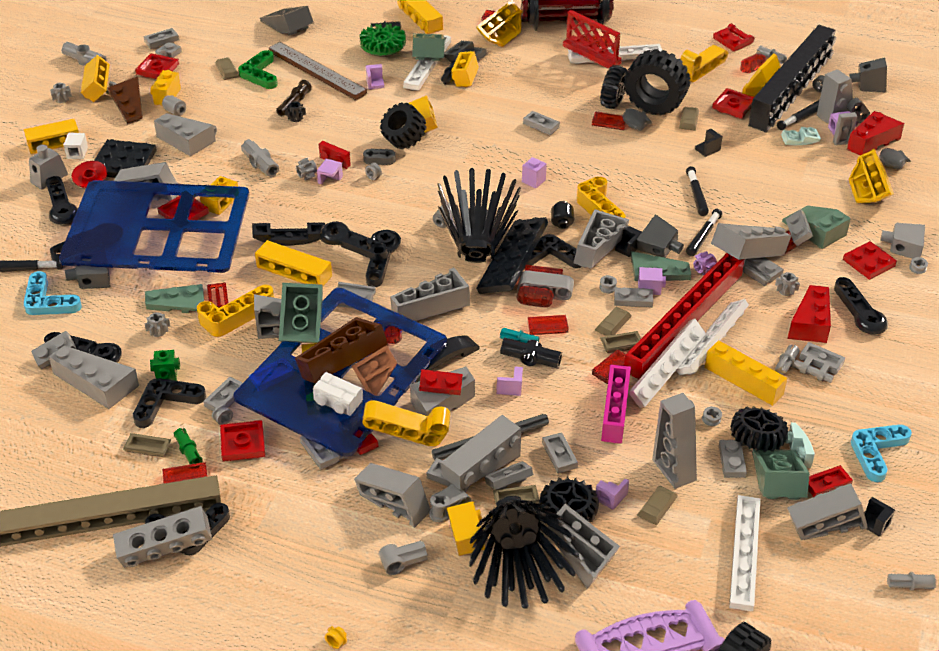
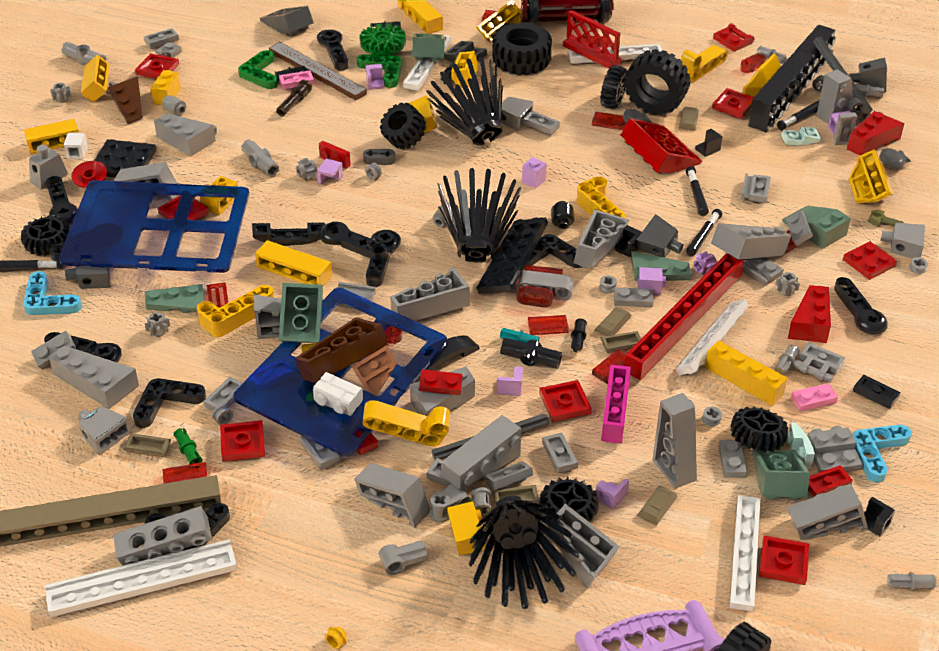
(44, 234): none -> black gear
(103, 428): none -> light grey torso
(139, 578): none -> white plate
(165, 364): green brick -> none
(226, 68): dark tan tile -> none
(289, 71): none -> black axle
(292, 80): none -> bright pink plate
(295, 111): black gear -> none
(332, 41): none -> black beam
(391, 65): none -> green beam
(479, 117): none -> black plant
(481, 500): none -> light grey bush
(514, 111): none -> light grey torso
(521, 48): none -> black tyre
(565, 400): none -> red plate
(578, 334): none -> black axle
(658, 146): none -> red slope
(667, 363): white plate -> none
(756, 188): none -> light grey plate
(784, 560): none -> red plate
(814, 397): none -> bright pink plate
(834, 64): none -> dark grey axle
(834, 448): none -> light grey plate
(868, 90): none -> light grey axle
(876, 391): none -> black plate
(877, 217): none -> olive bar

